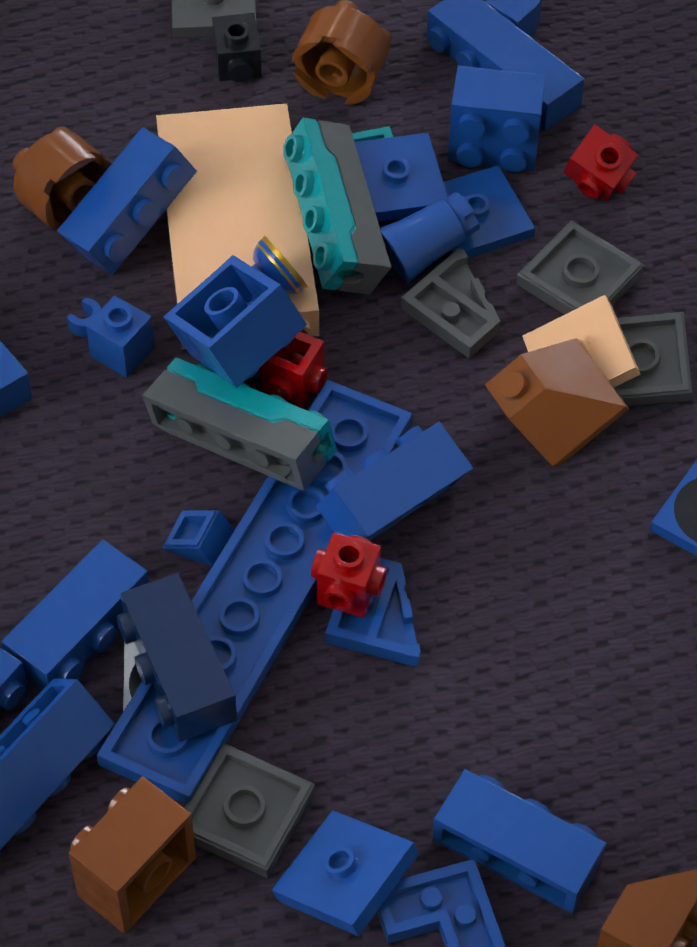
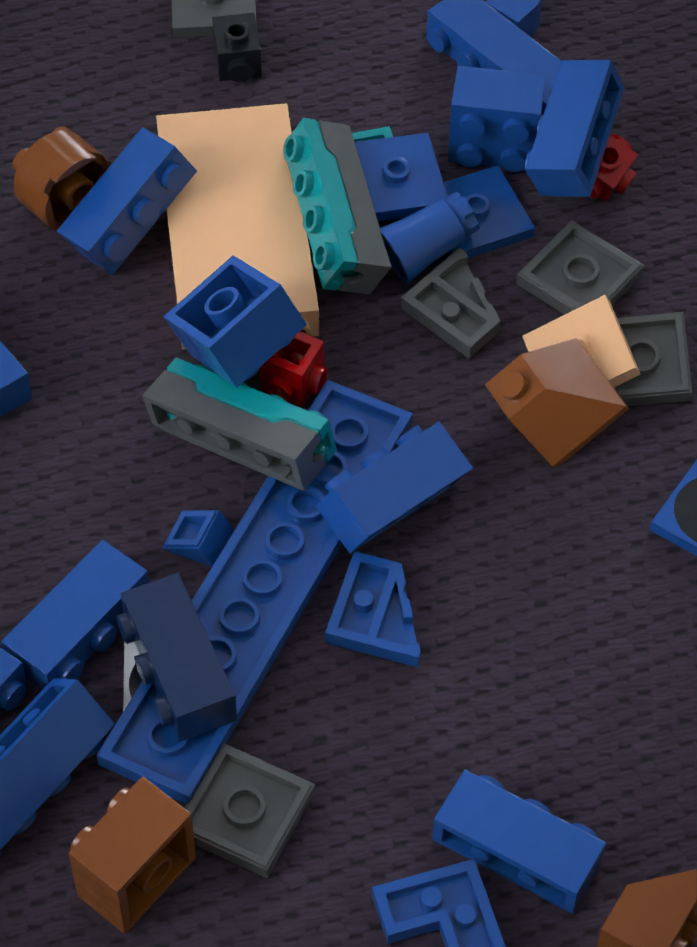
(116, 334): blue brick -> none
(275, 266): blue piece -> none
(341, 53): dark orange brick -> none
(345, 872): blue plate -> none
(348, 574): red brick -> none
(575, 128): none -> blue brick

